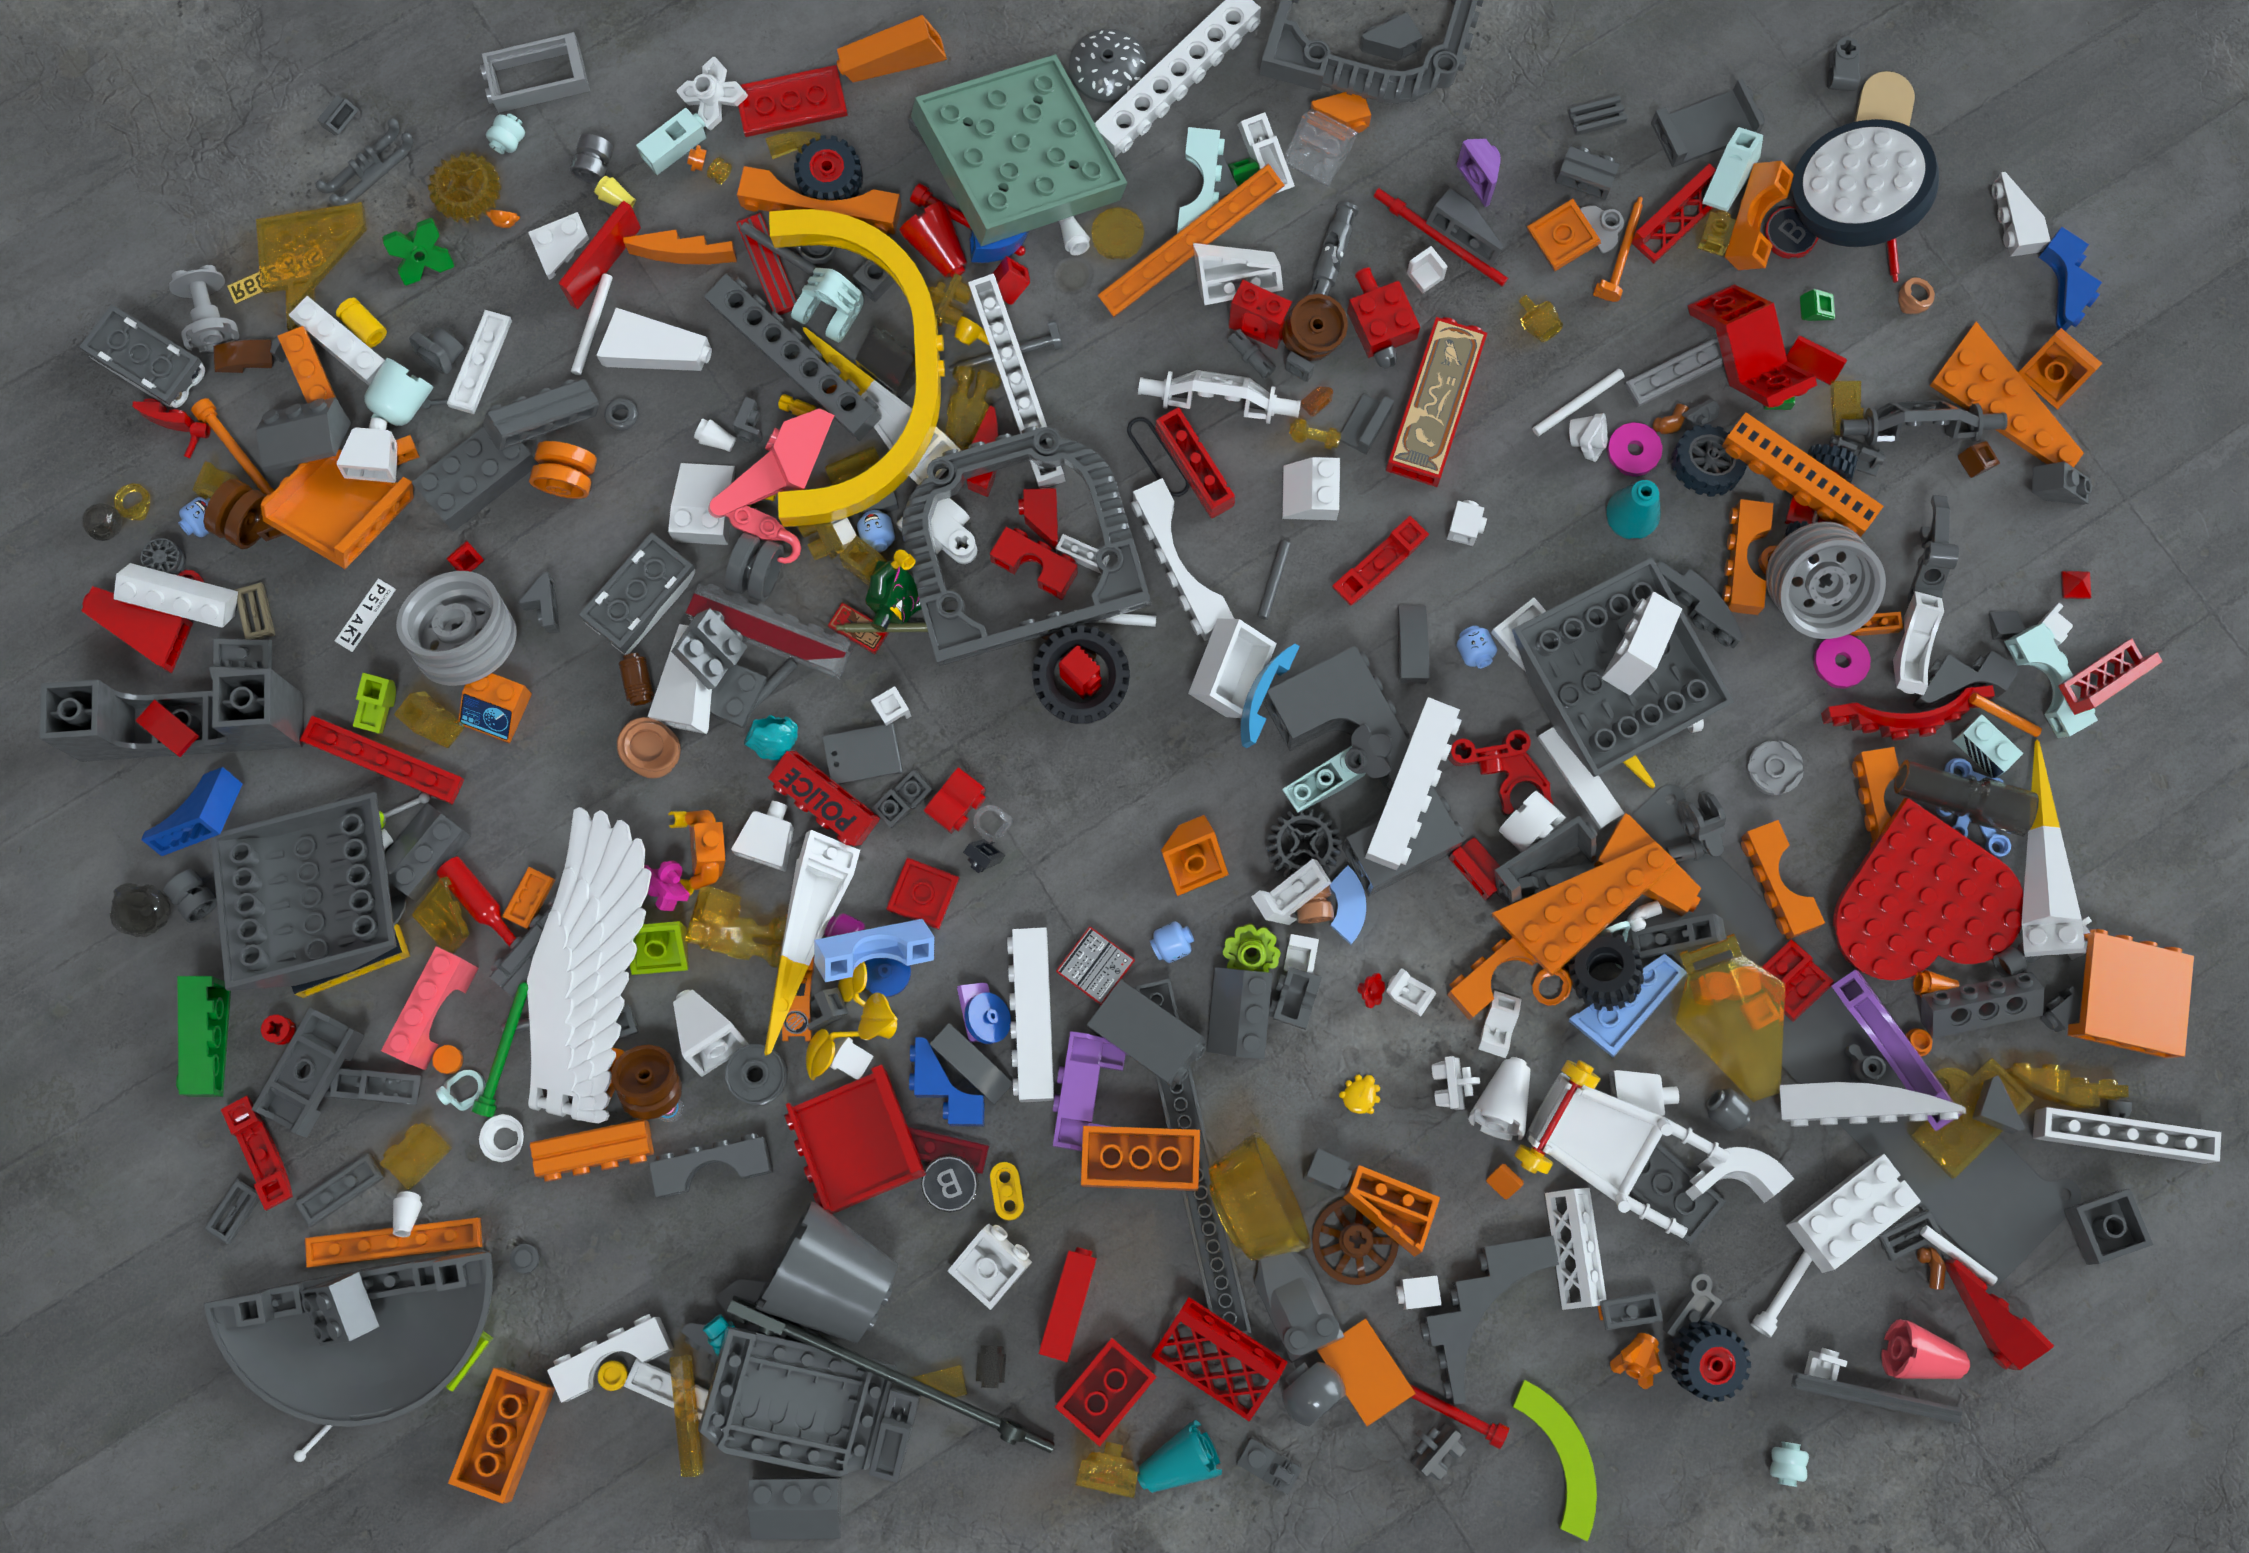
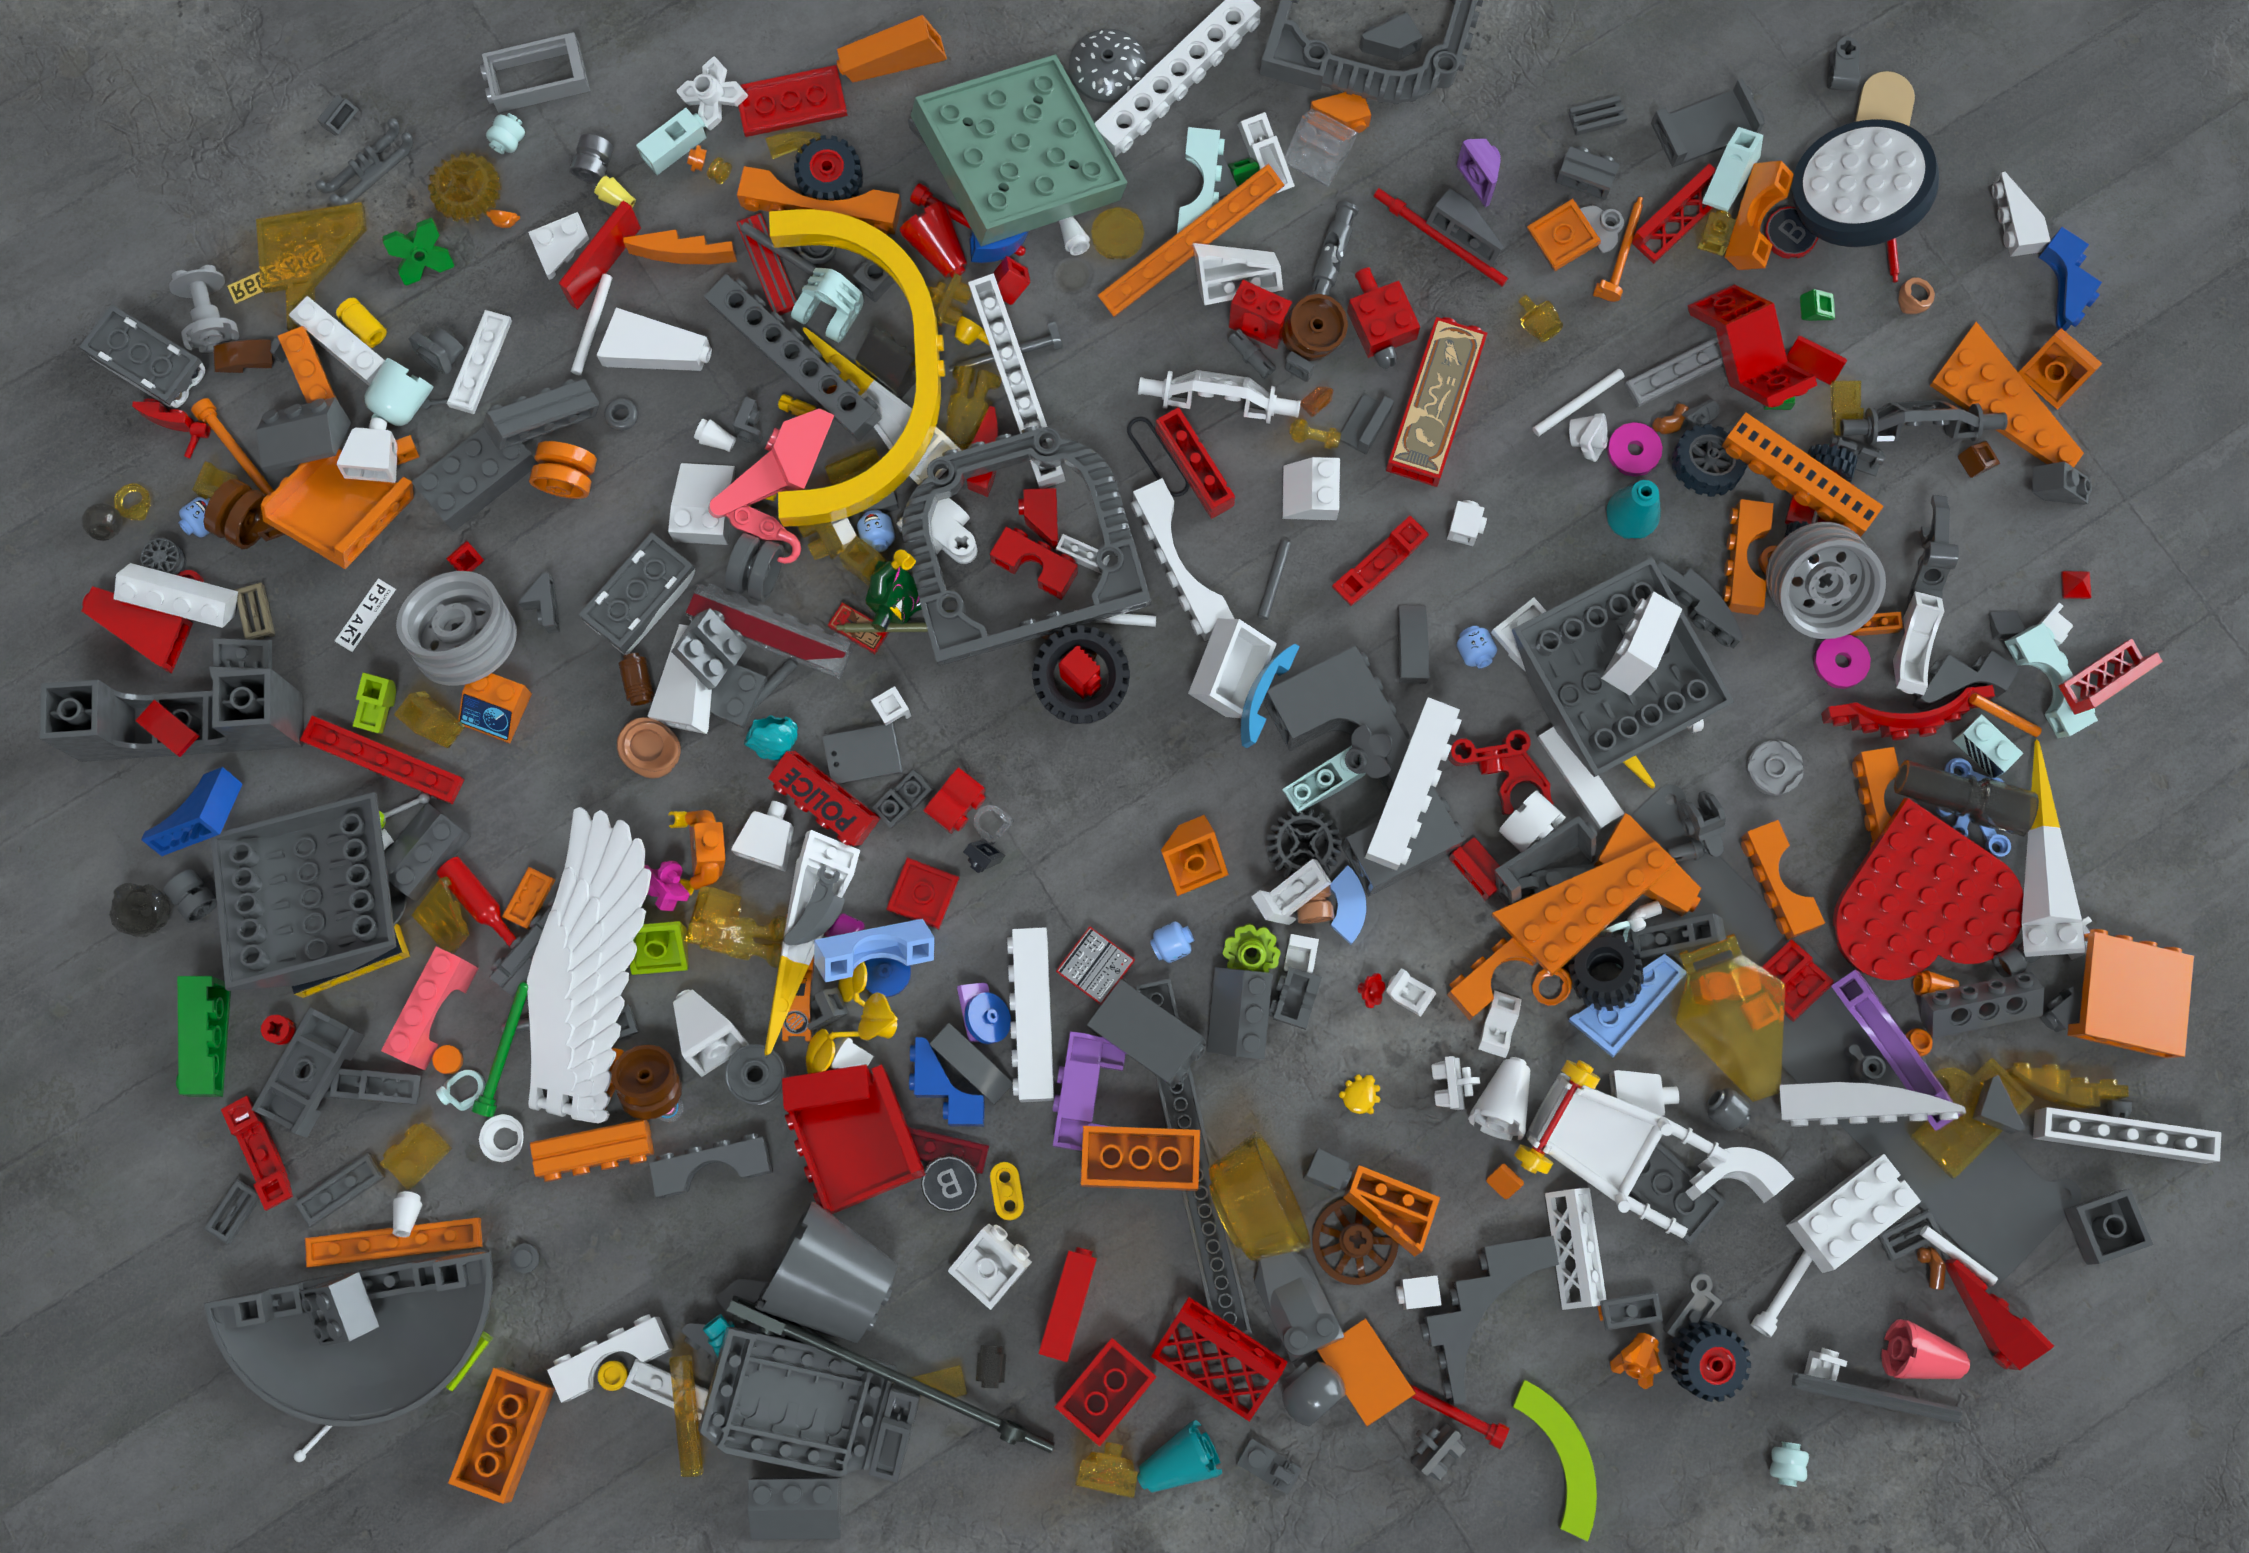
(820, 912): none -> dark grey piece
(826, 1088): none -> red panel
(1426, 269): white panel -> none

